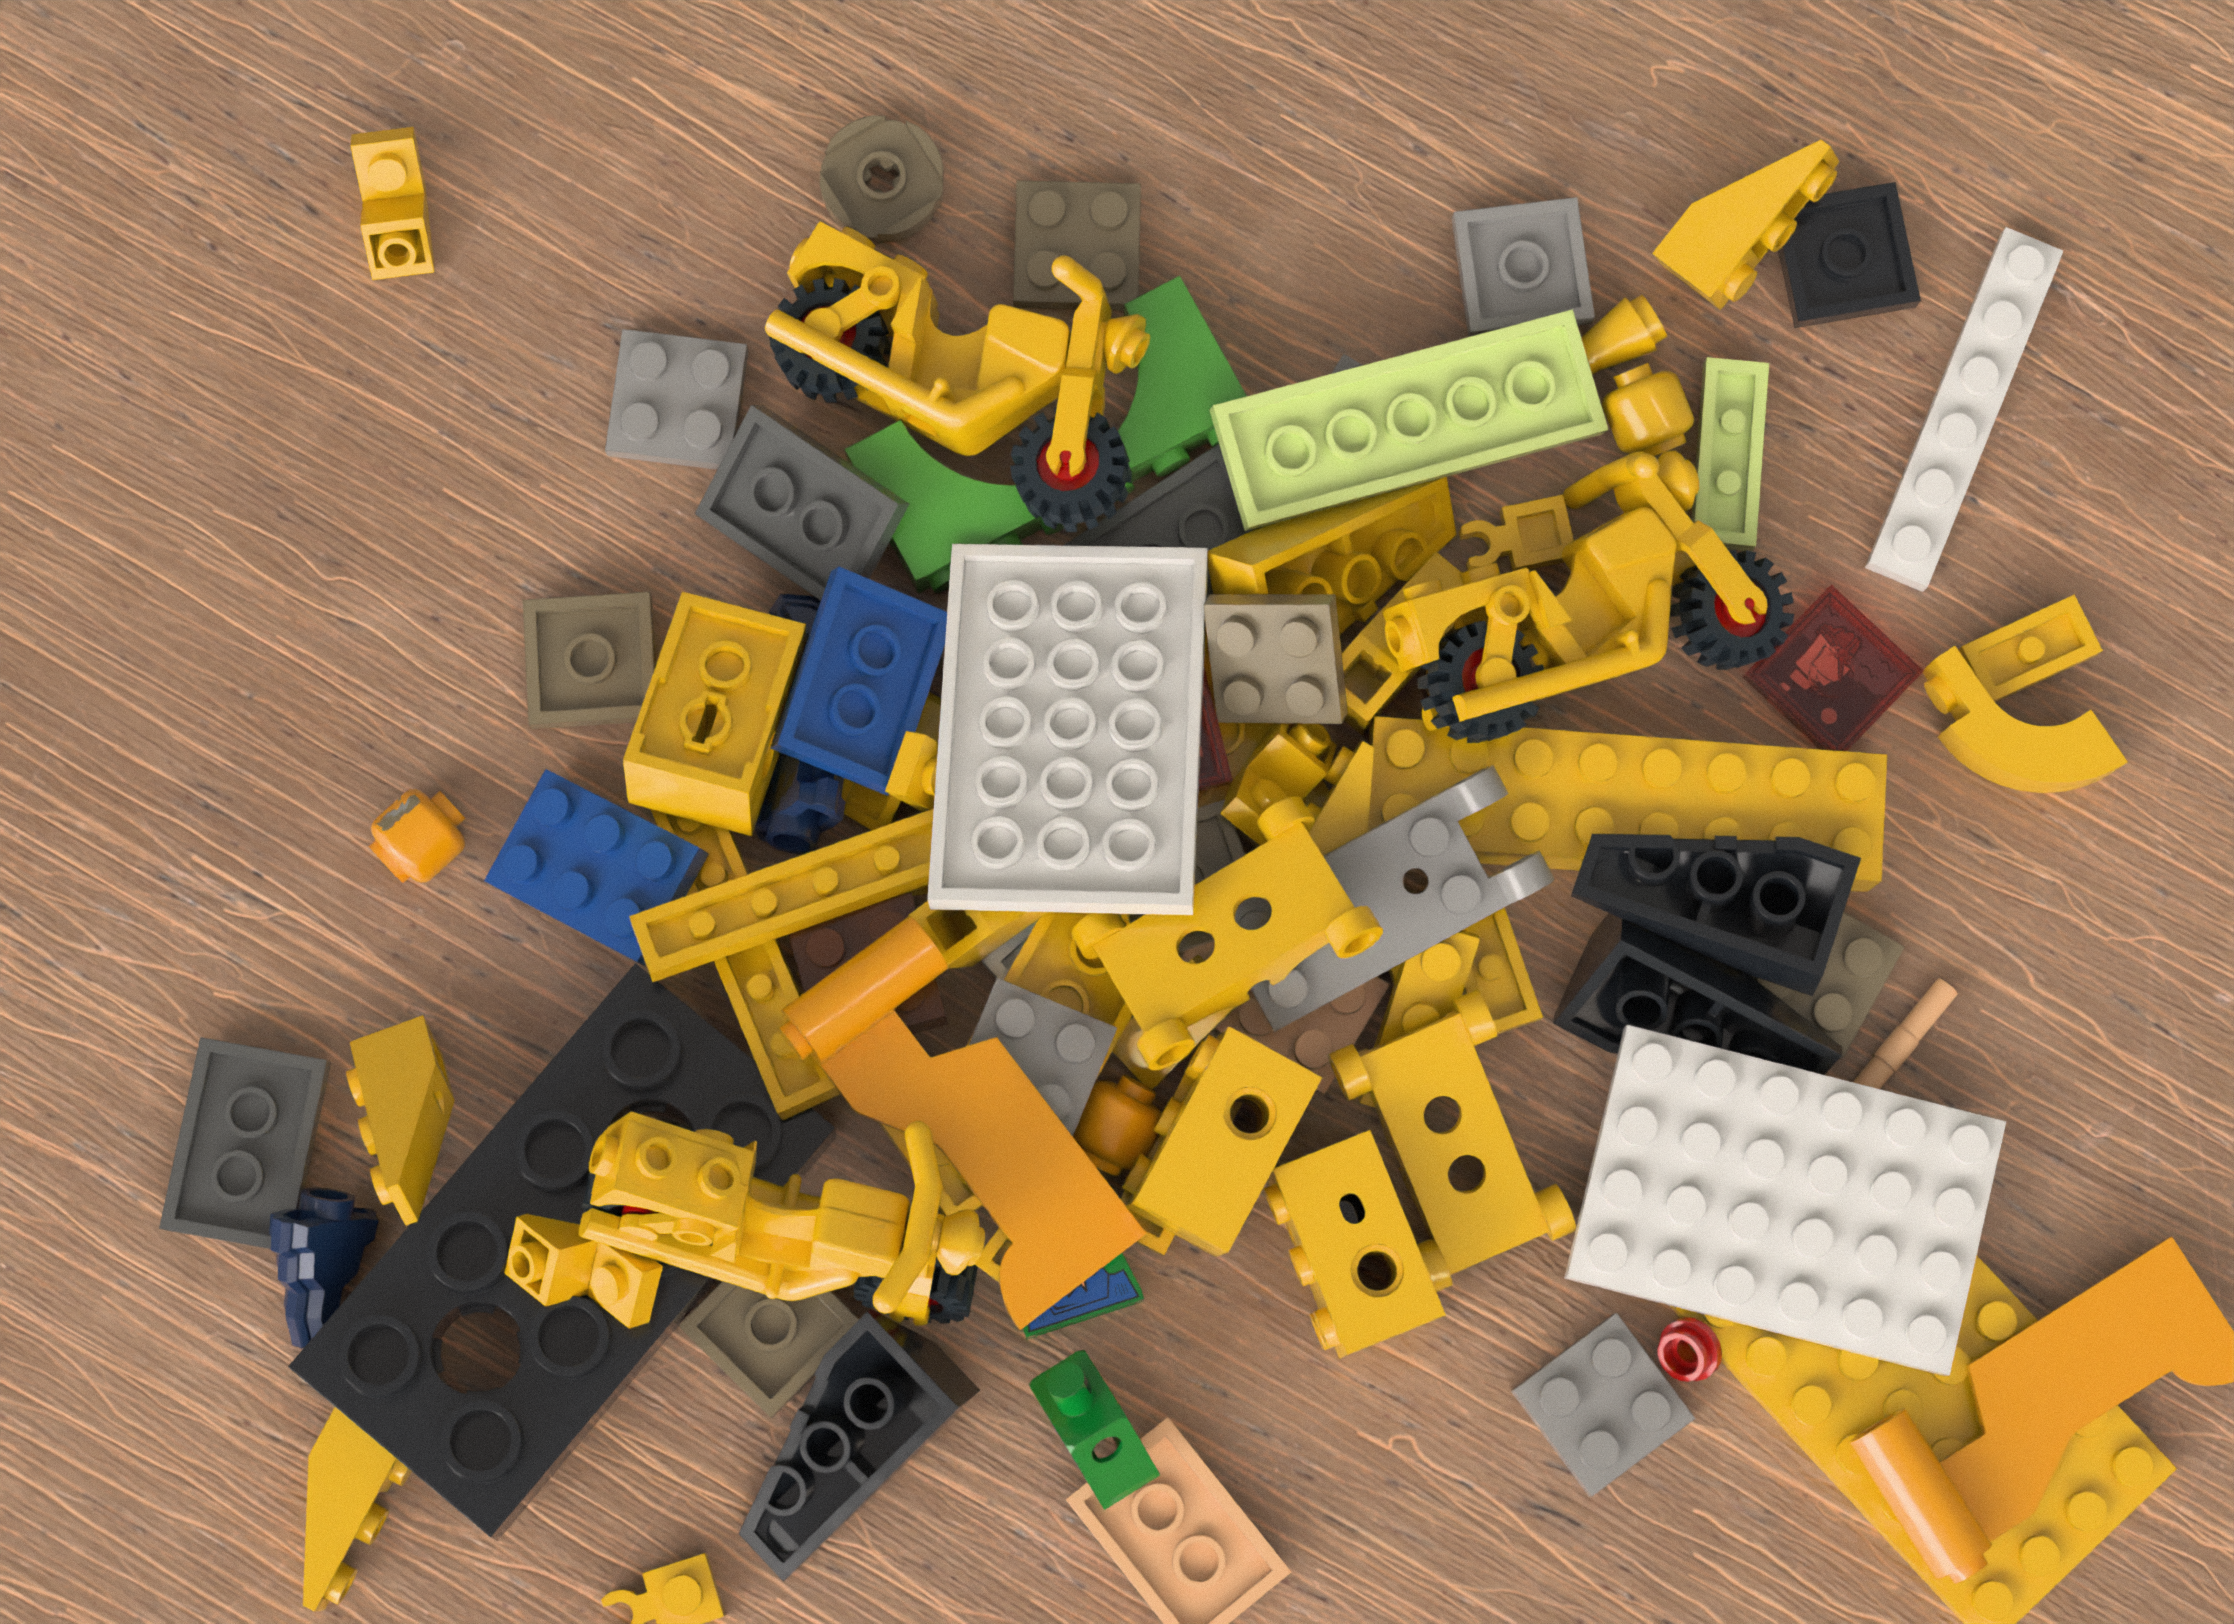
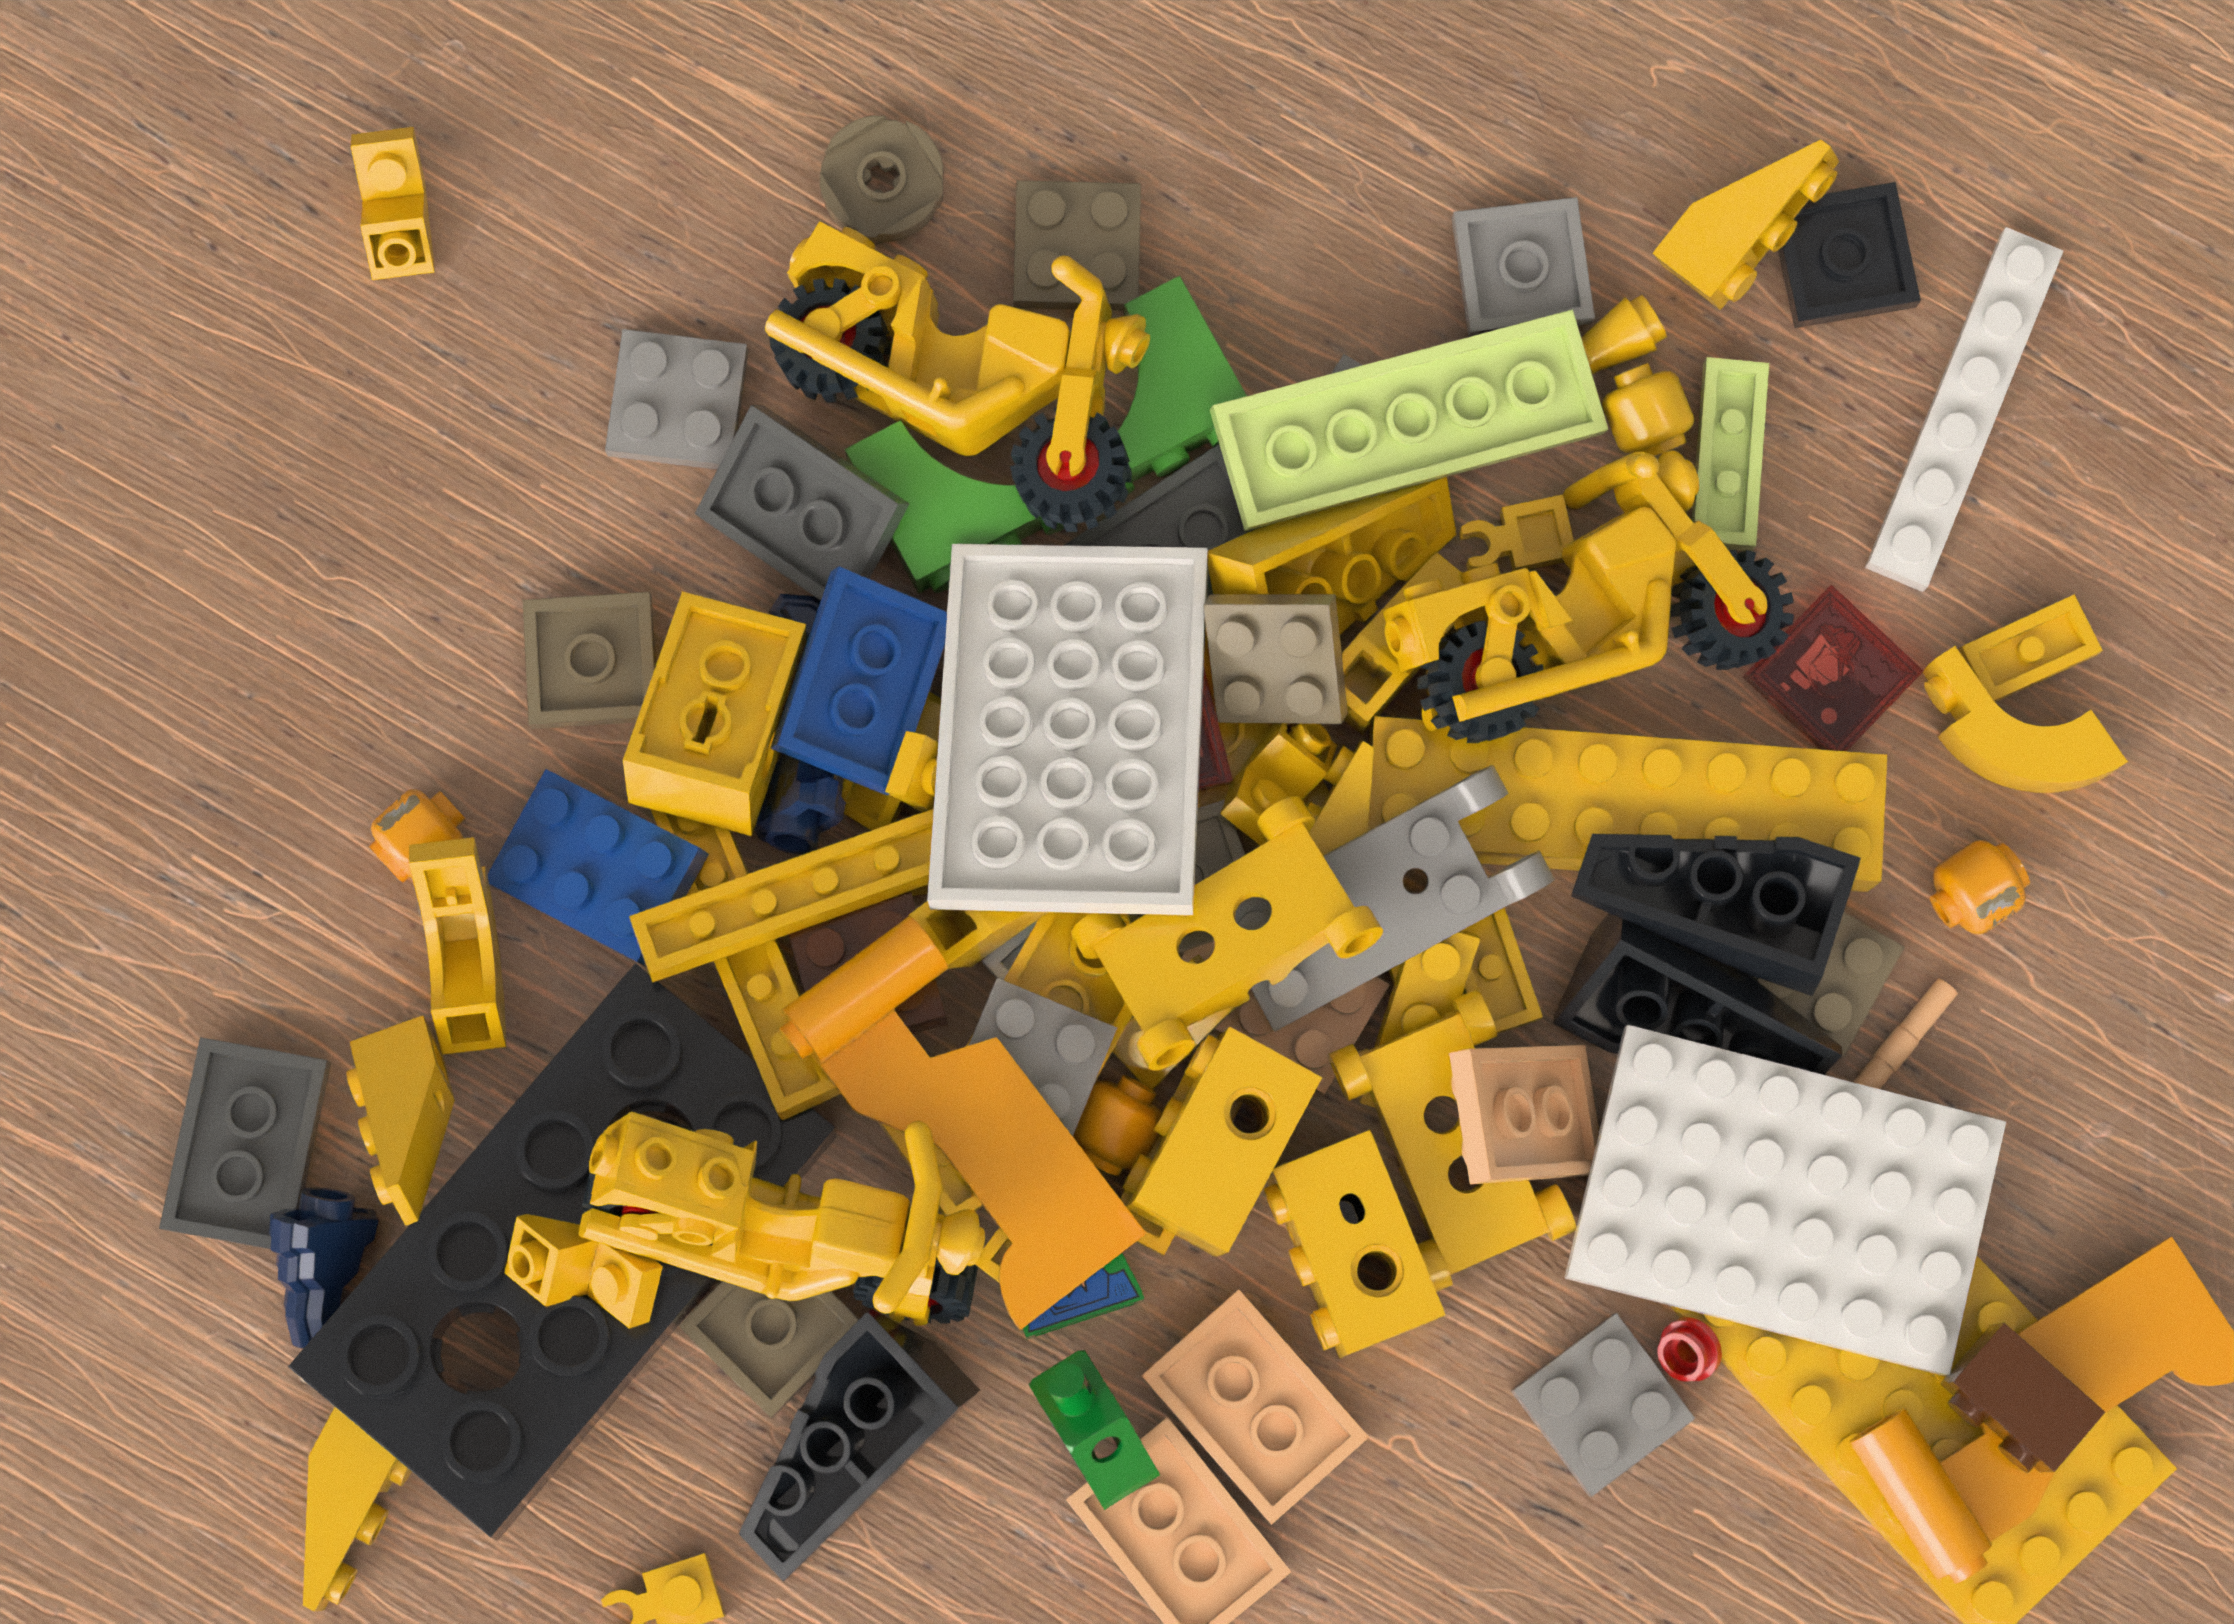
(460, 945): none -> yellow arch
(1255, 1407): none -> light nougat plate
(1525, 1112): none -> light nougat plate
(1979, 887): none -> light orange head
(2020, 1400): none -> reddish brown brick

